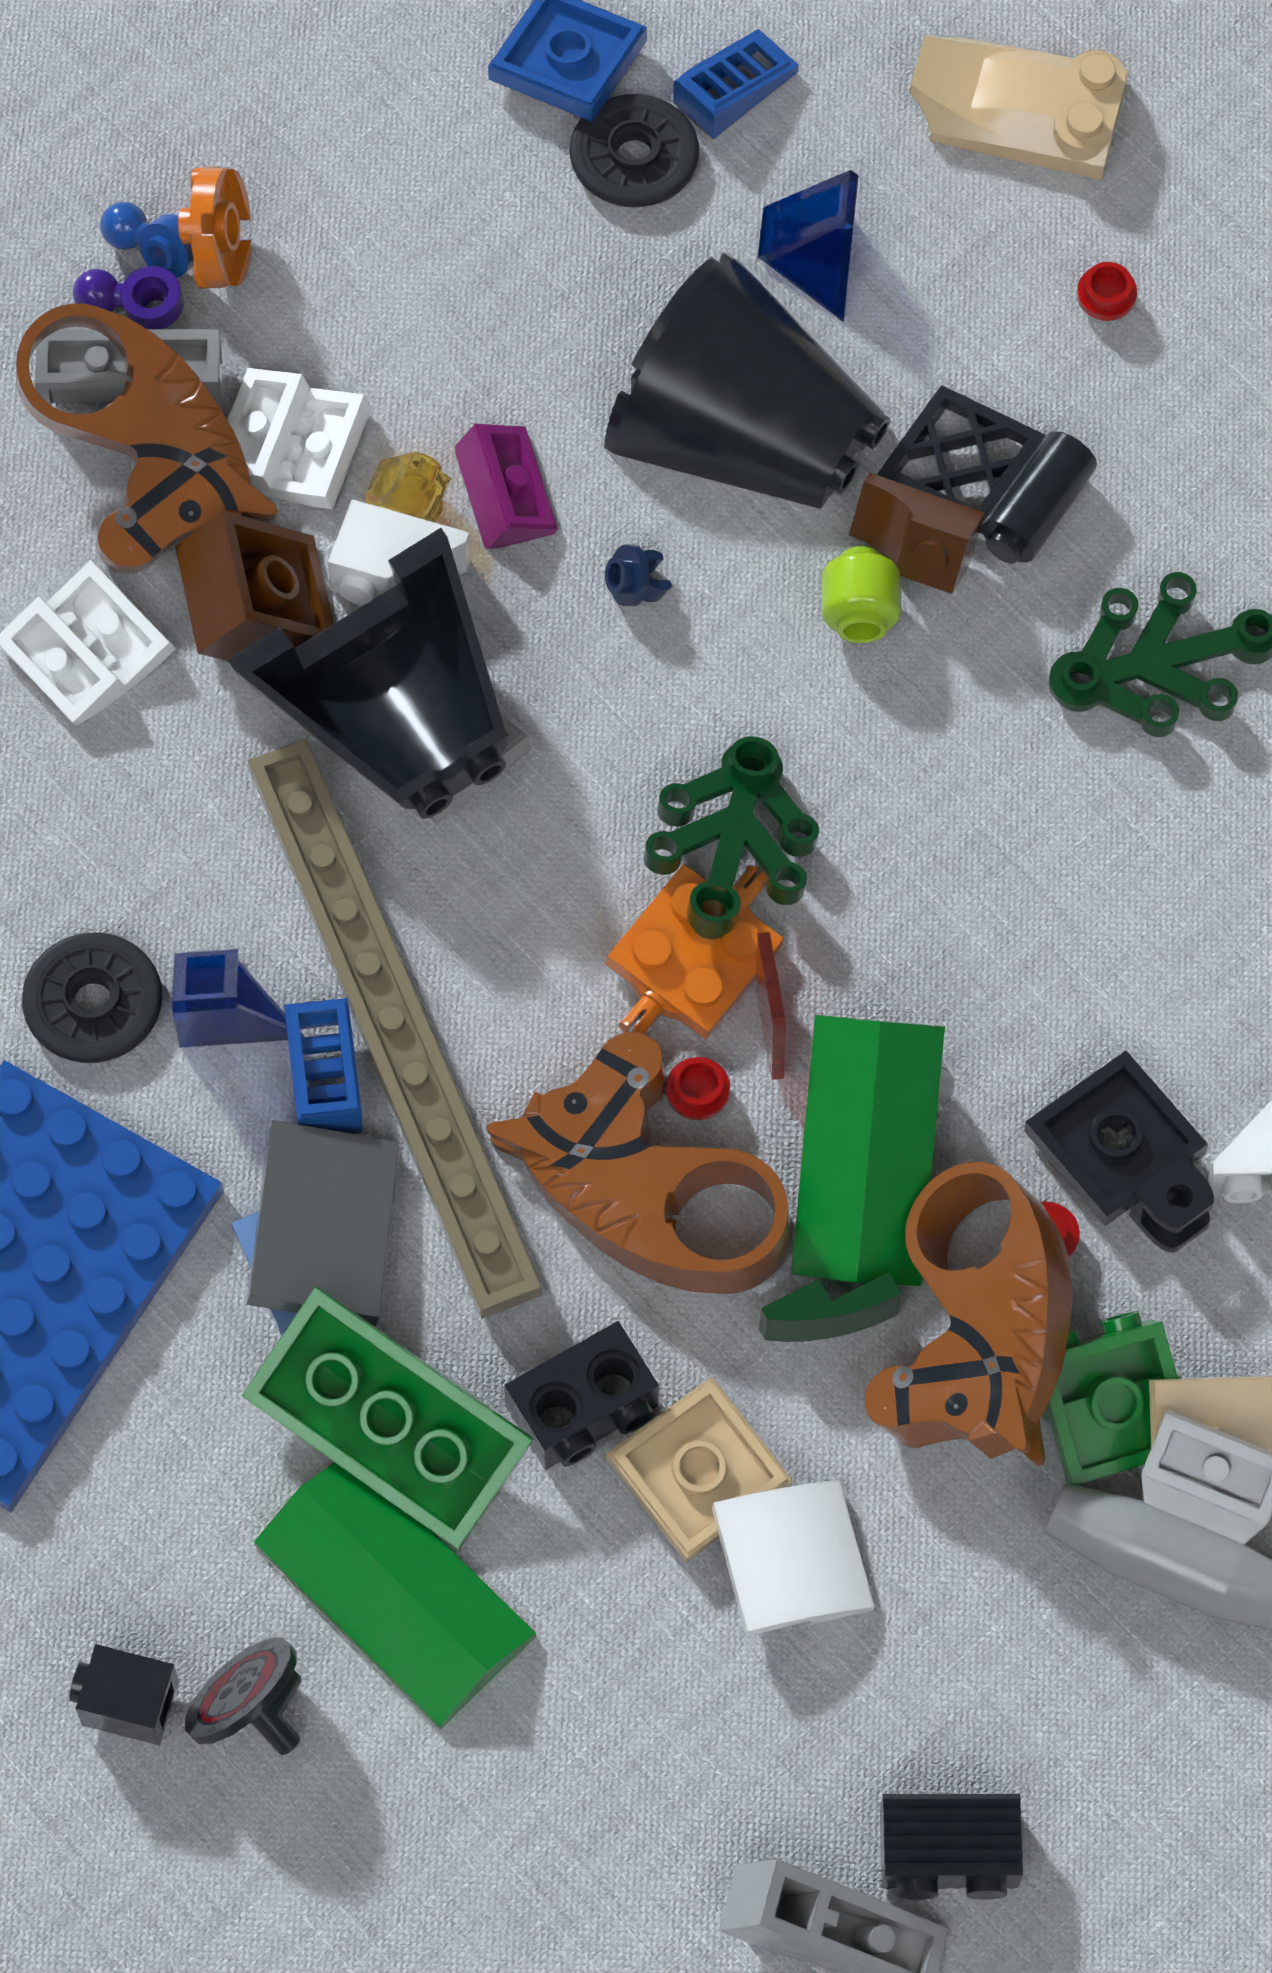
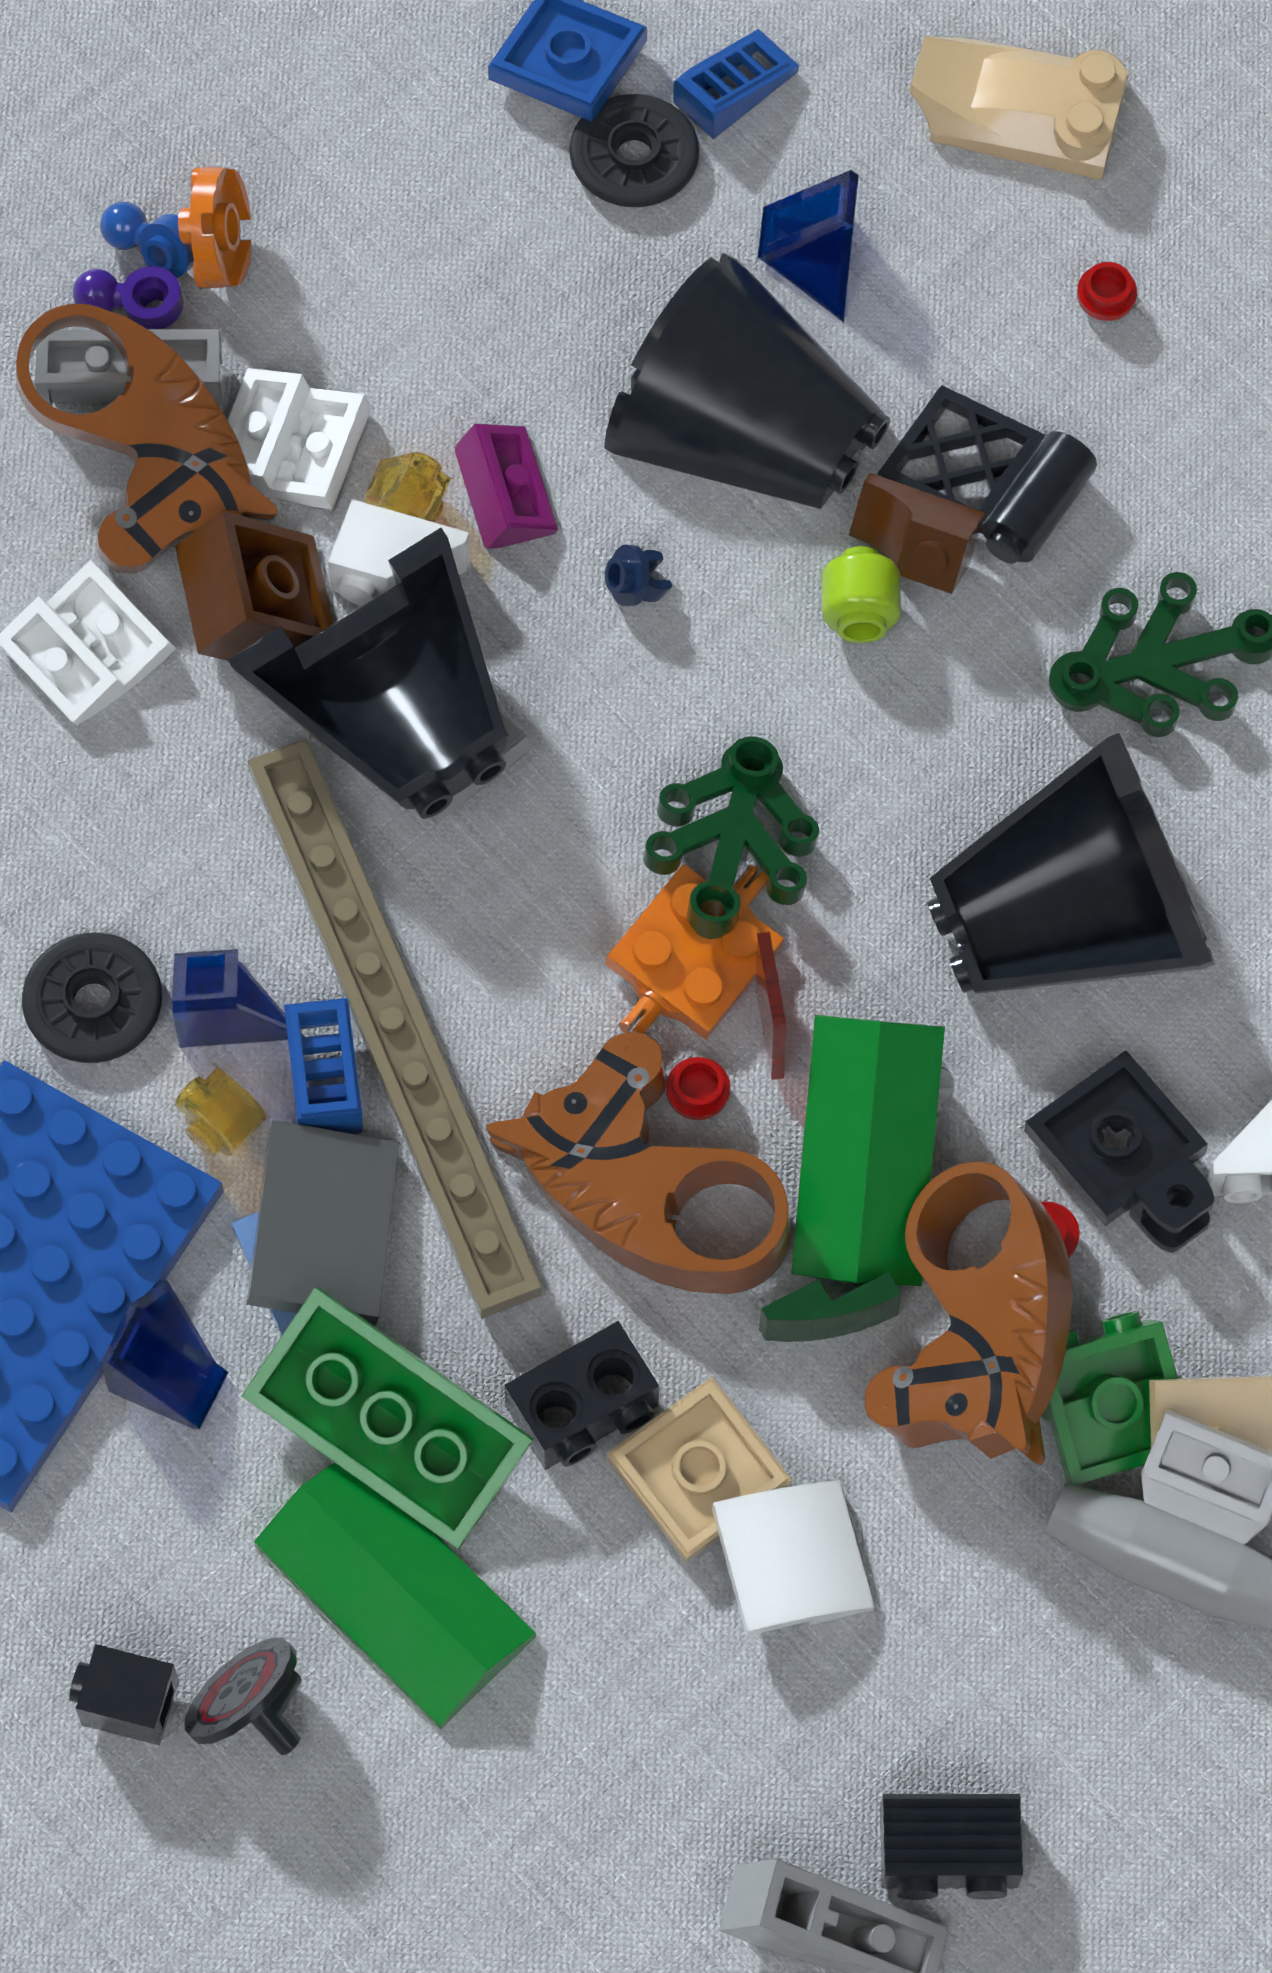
(162, 1360): none -> clear blue slope
(219, 1113): none -> clear yellow plate
(1071, 888): none -> black cone

